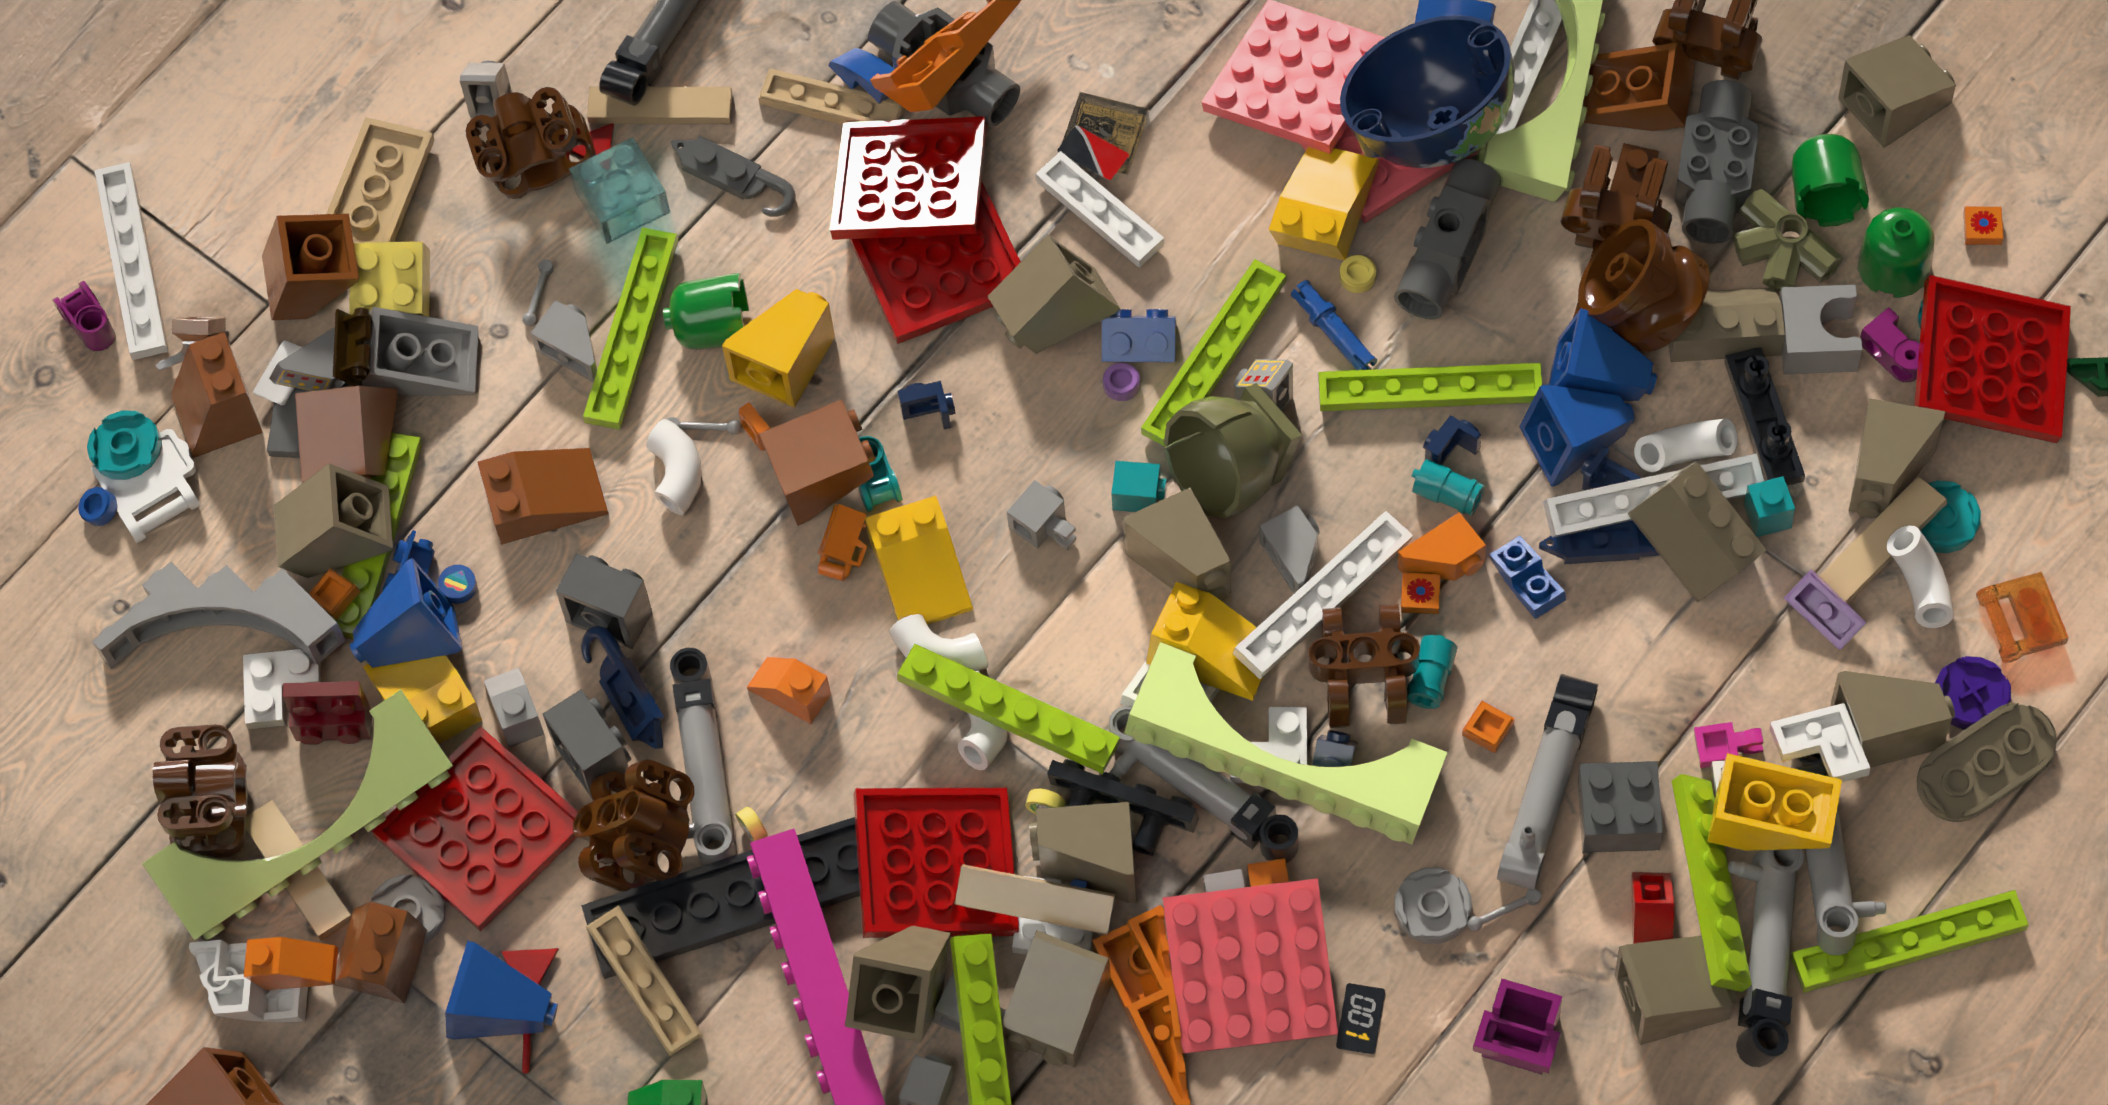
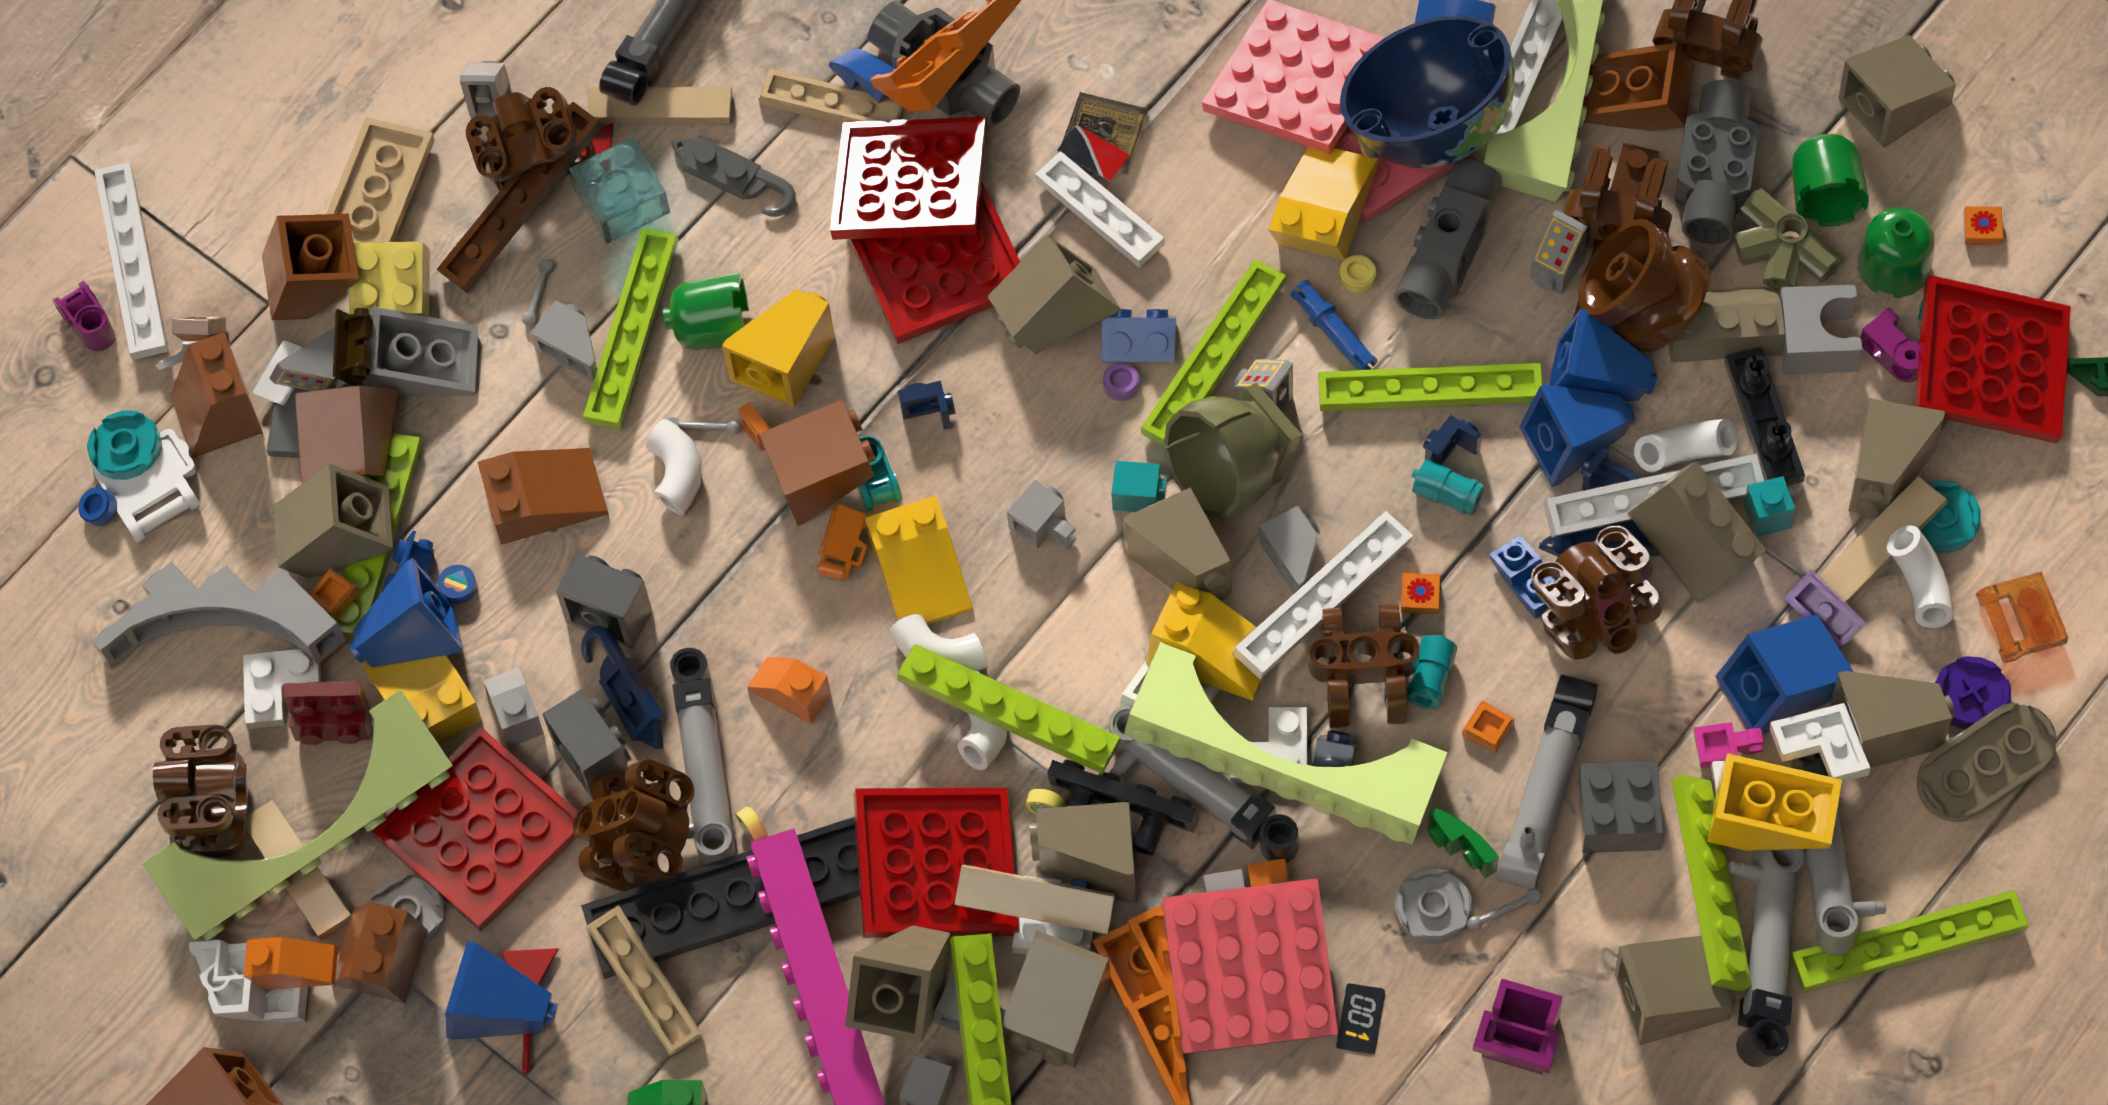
(513, 207): none -> reddish brown plate
(1446, 550): orange slope -> none
(1456, 835): none -> green slope
(1559, 253): none -> light grey slope
(1598, 594): none -> reddish brown piece
(1652, 906): red slope -> none
(1782, 672): none -> blue slope

